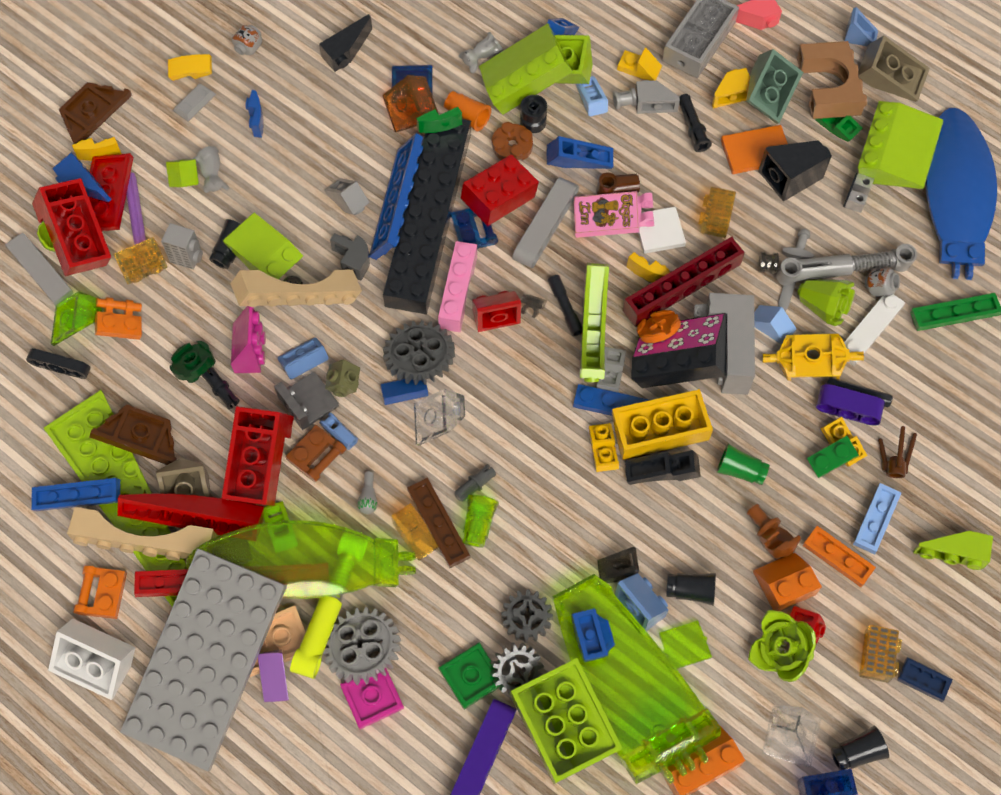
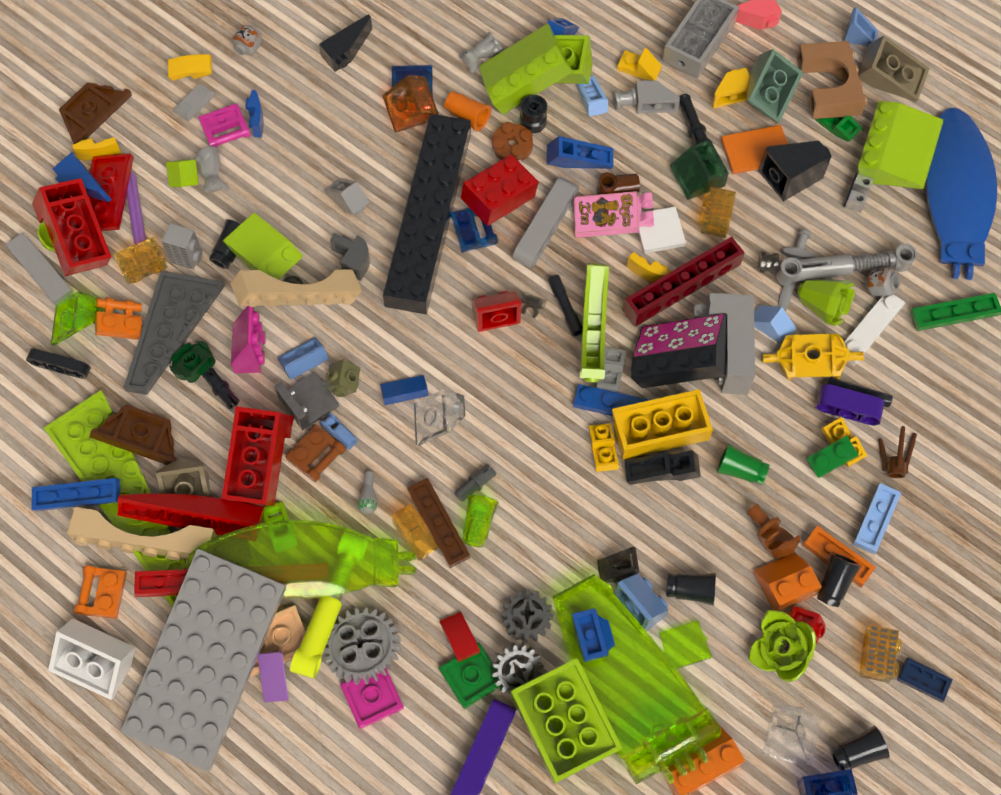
(172, 316): none -> dark grey wing
(223, 120): none -> dark pink plate
(396, 197): blue plate -> none
(419, 352): dark grey gear -> none
(433, 122): green slope -> none
(456, 287): bright pink arch -> none
(459, 636): none -> red slope
(658, 327): orange tile -> none
(699, 170): none -> clear green slope
(837, 579): none -> black plant
(961, 548): lime slope -> none

